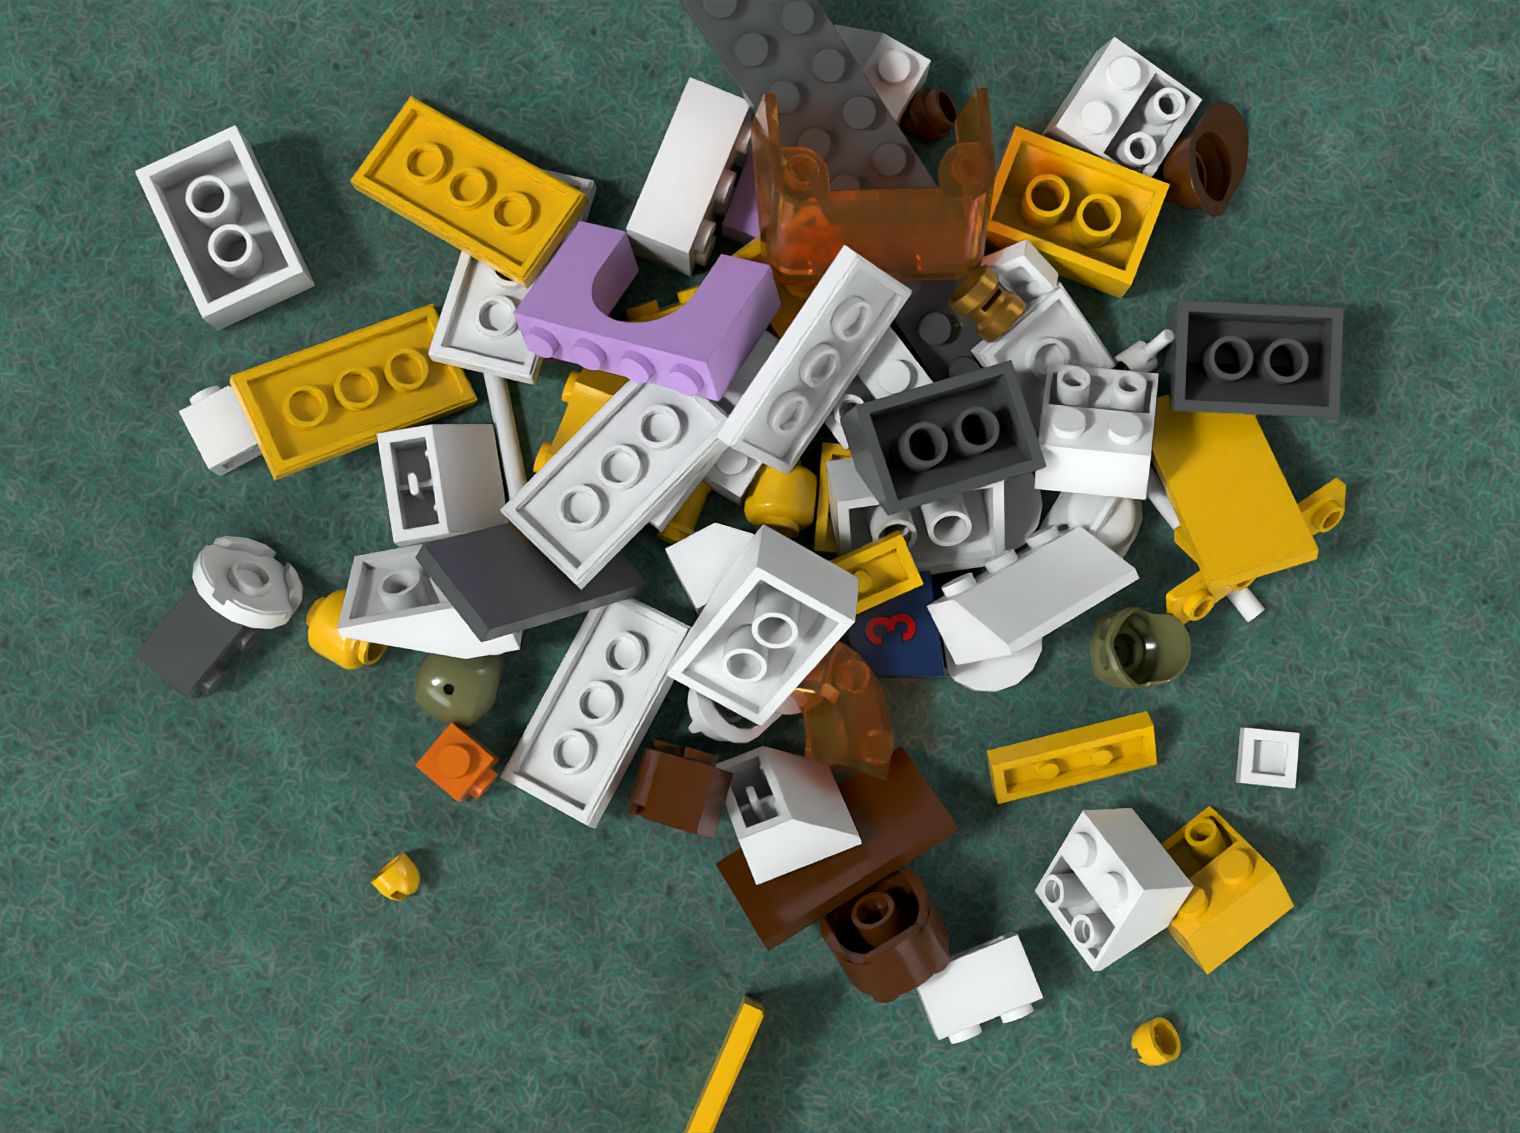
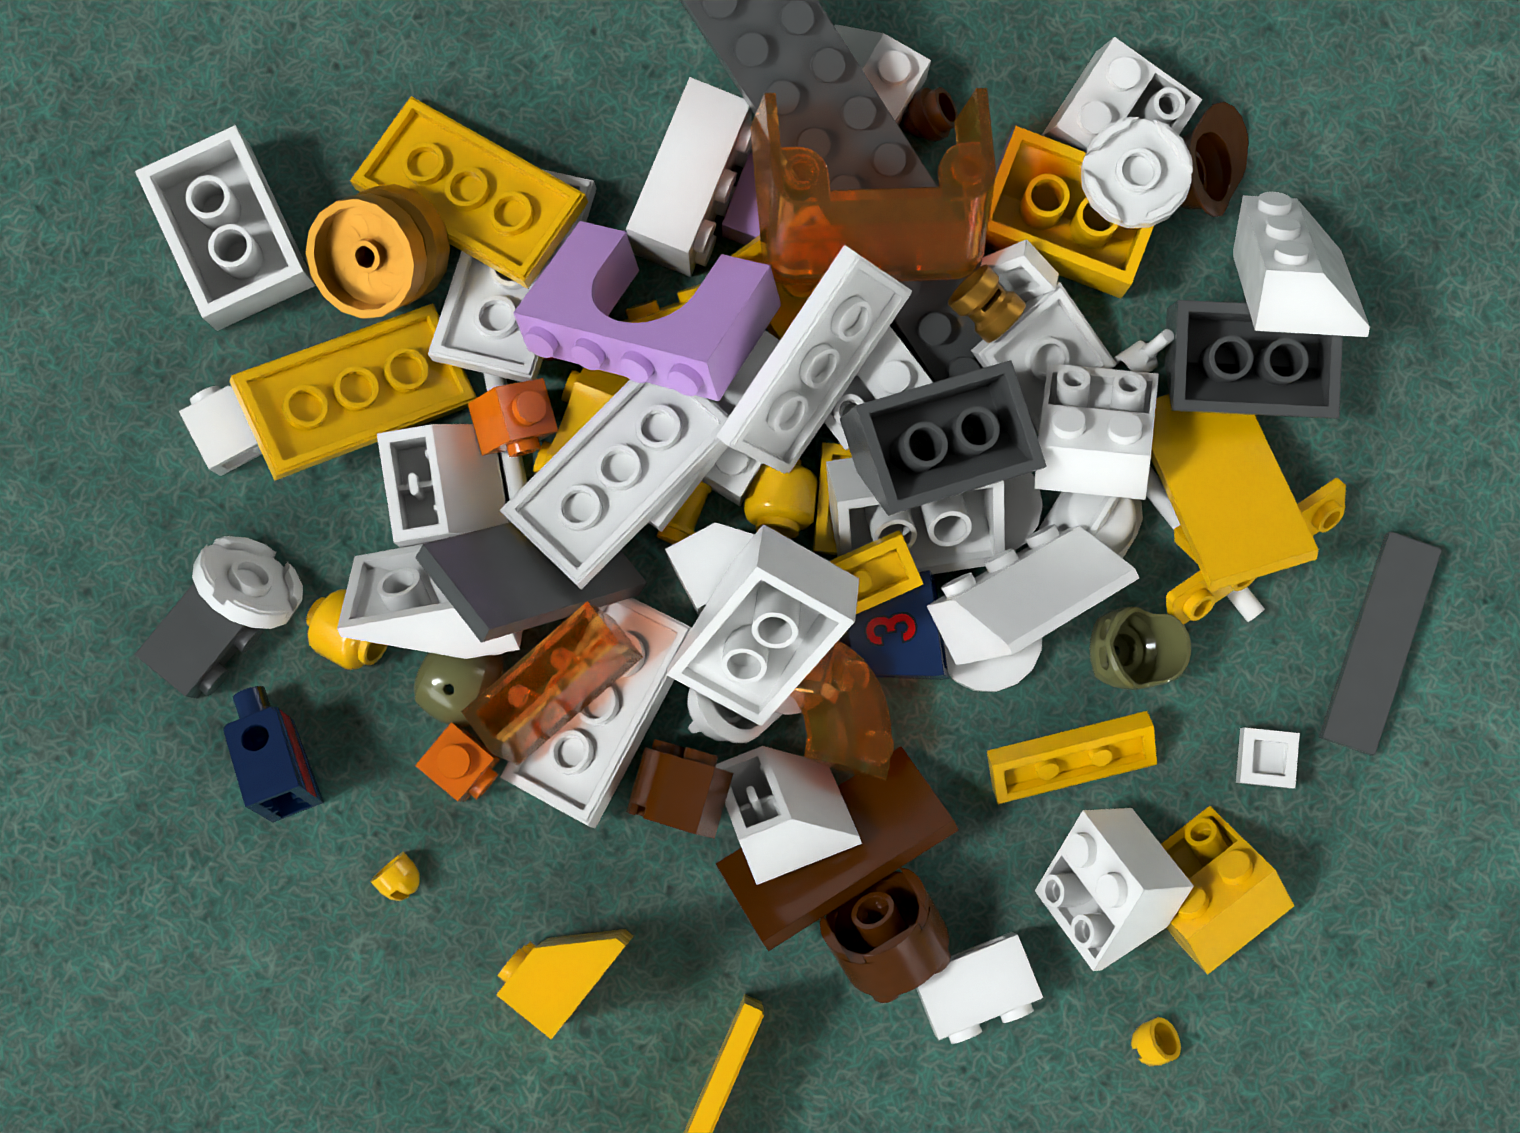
(269, 758): none -> dark blue torso
(377, 250): none -> pearl gold wheel
(513, 418): none -> orange brick
(551, 684): none -> clear orange brick
(555, 976): none -> yellow slope
(1136, 172): none -> white tile
(1293, 271): none -> white slope
(1380, 643): none -> dark grey tile

